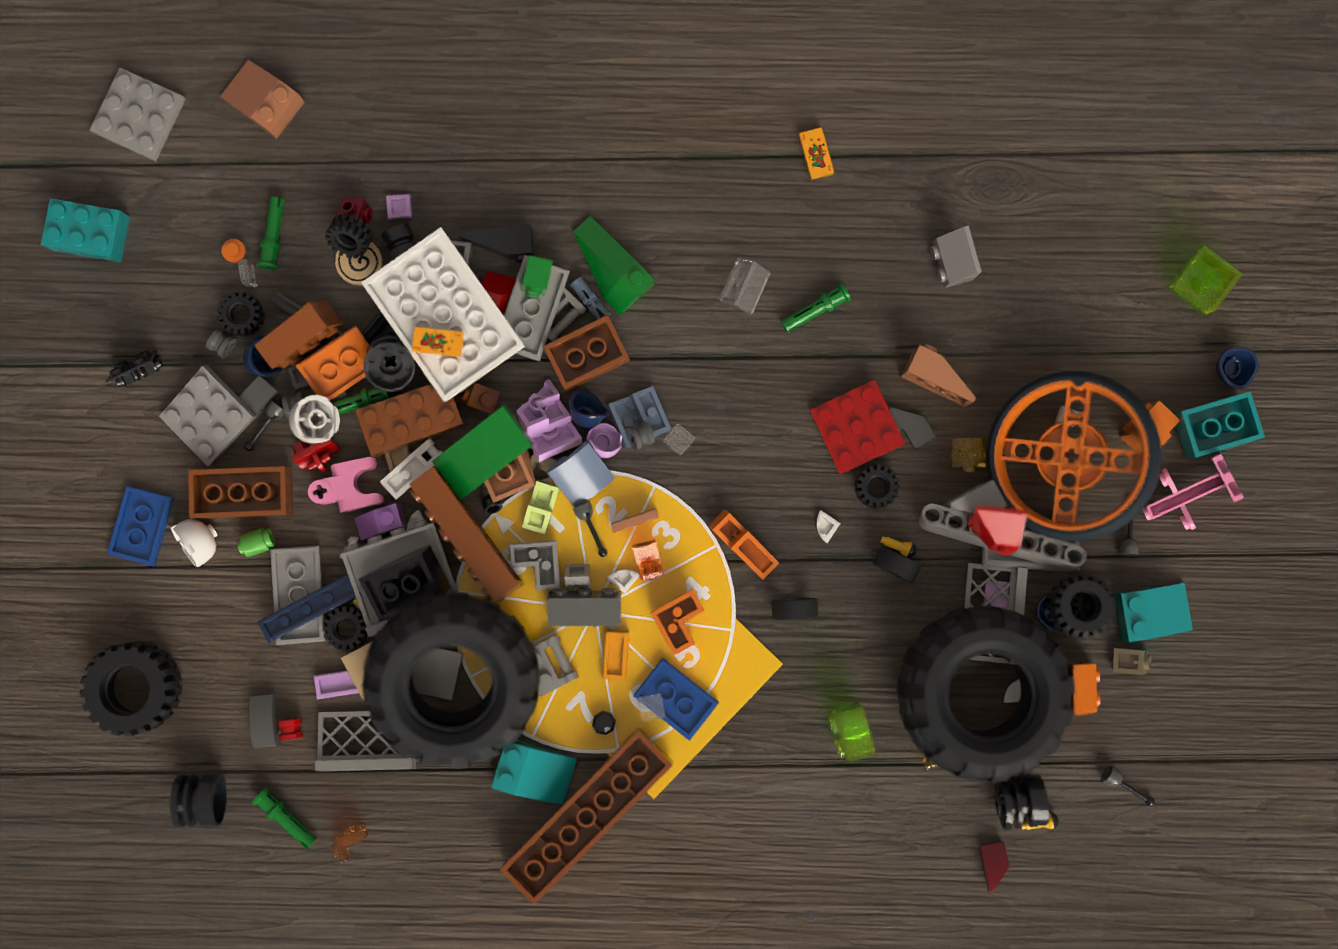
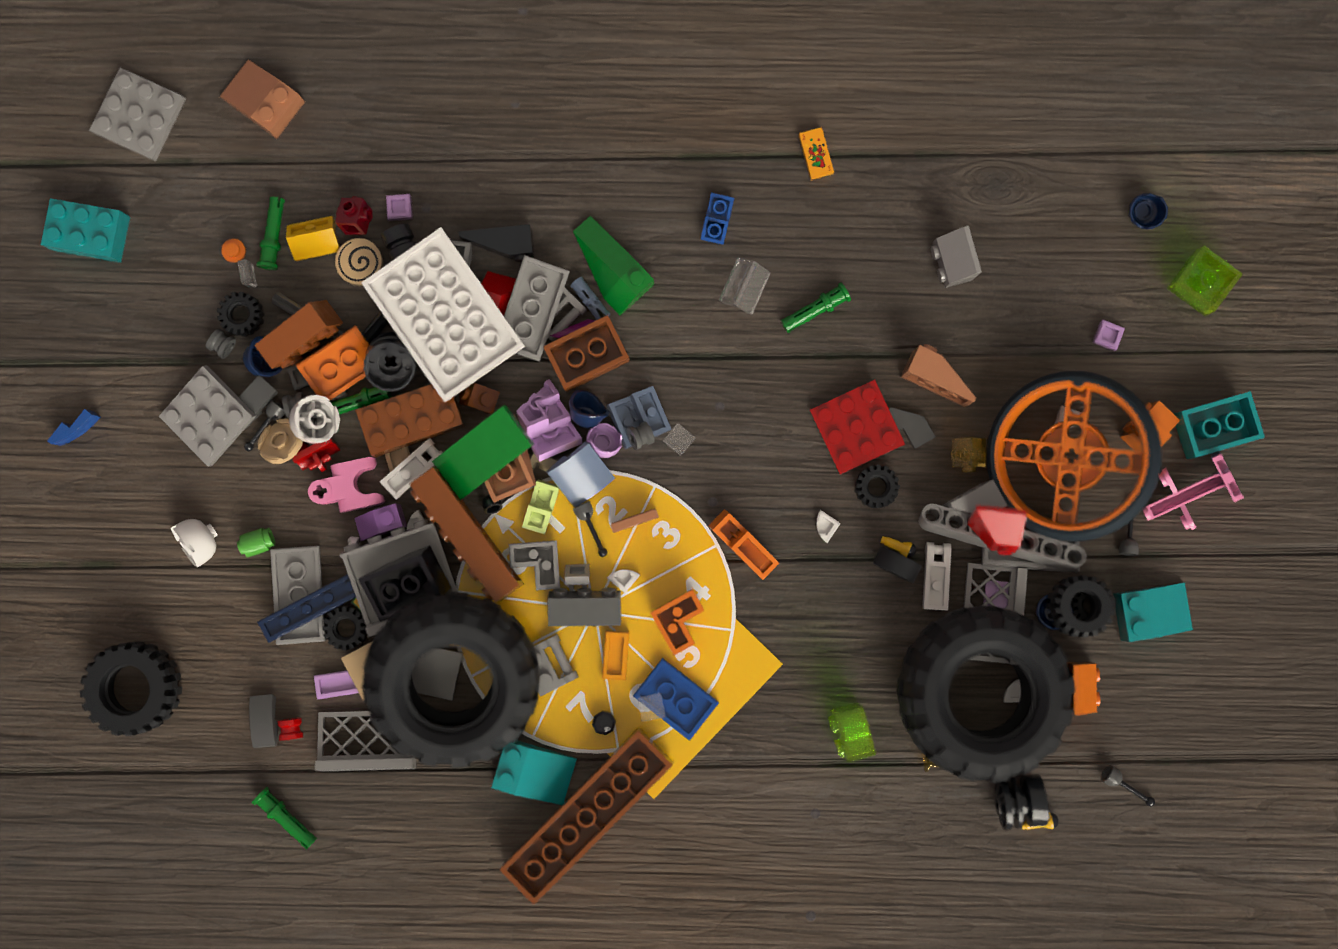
(68, 432): none -> blue slope
(126, 372): black hinge -> none
(140, 526): blue tile -> none
(198, 800): black wheel -> none
(240, 492): dark orange brick -> none
(278, 442): none -> tan tile
(312, 238): none -> yellow panel
(350, 836): clear orange bracket -> none
(359, 235): black tyre -> none
(438, 342): light orange tile -> none
(536, 276): green brick -> none
(572, 328): none -> magenta sticker
(648, 560): clear orange bracket -> none
(717, 218): none -> blue slope
(794, 609): black tyre -> none
(936, 577): none -> white plate
(995, 863): dark red slope -> none
(1108, 335): none -> lavender tile
(1131, 661): dark tan bracket -> none
(1147, 211): none -> dark blue hair
(1237, 367): dark blue helmet -> none

